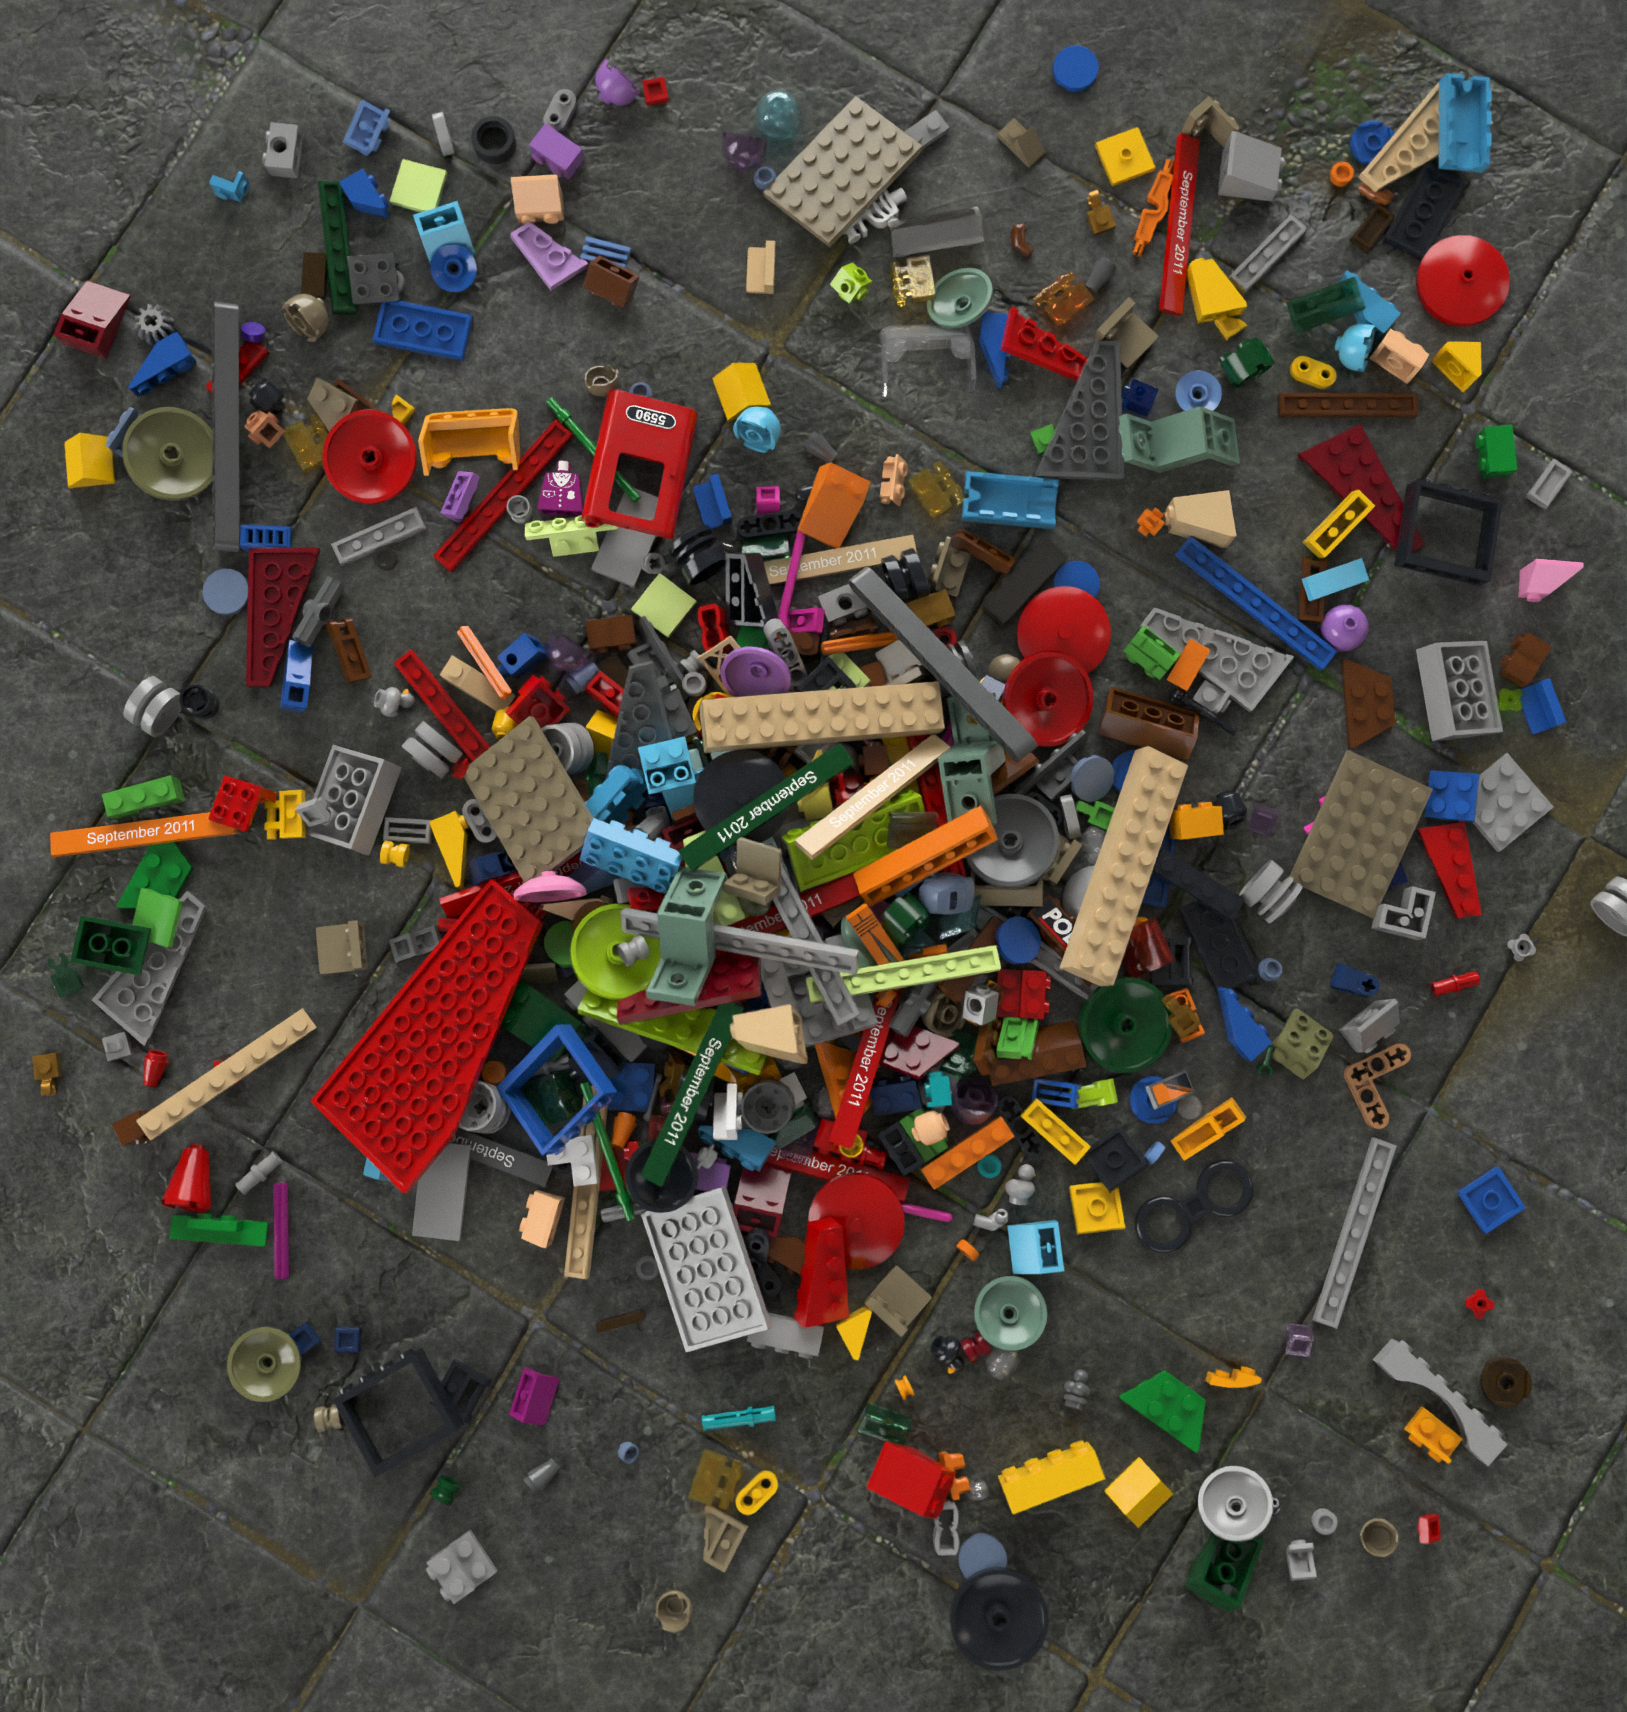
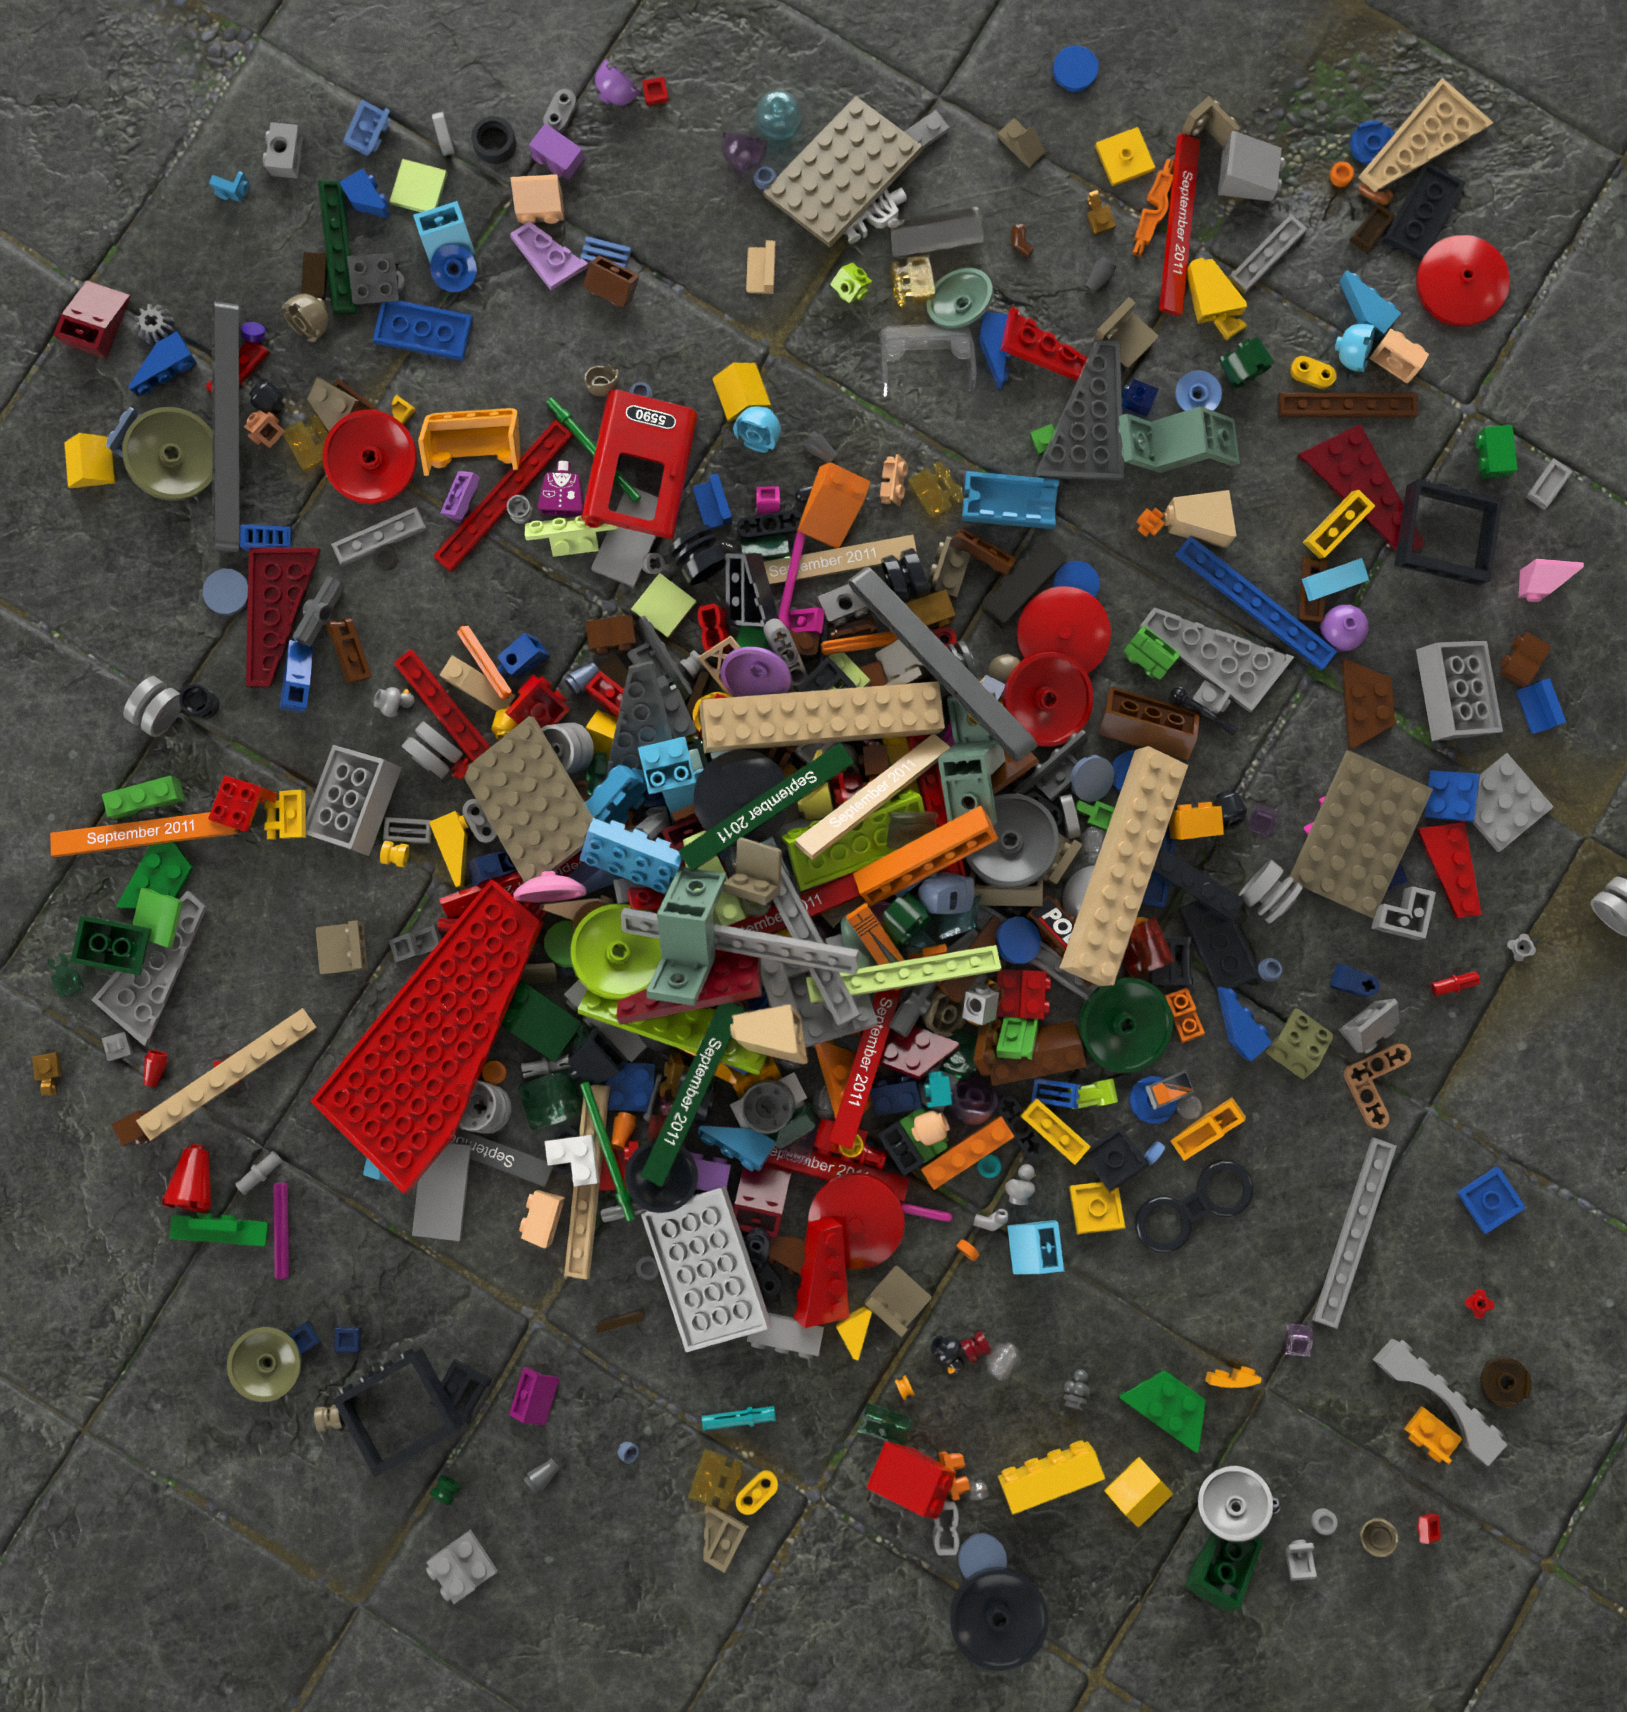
(313, 811): light grey tile -> none
(523, 1110): blue window -> none
(565, 653): clear purple cylinder -> none
(633, 950): light grey wheel -> none
(674, 1611): dark tan hair -> none
(694, 684): light grey tile -> none
(706, 1157): light grey plate -> none
(726, 1116): white bracket -> none
(885, 997): orange plate -> none
(1027, 1308): sand green dish -> none
(1068, 304): clear orange plate -> none
(1182, 1017): pearl gold plate -> none
(1188, 664): orange tile -> none
(1266, 1062): dark green hand -> none
(1326, 305): clear green brick -> none
(1460, 362): yellow slope -> none
(1464, 123): dark azure piece -> none
(1505, 705): clear neon green plate -> none

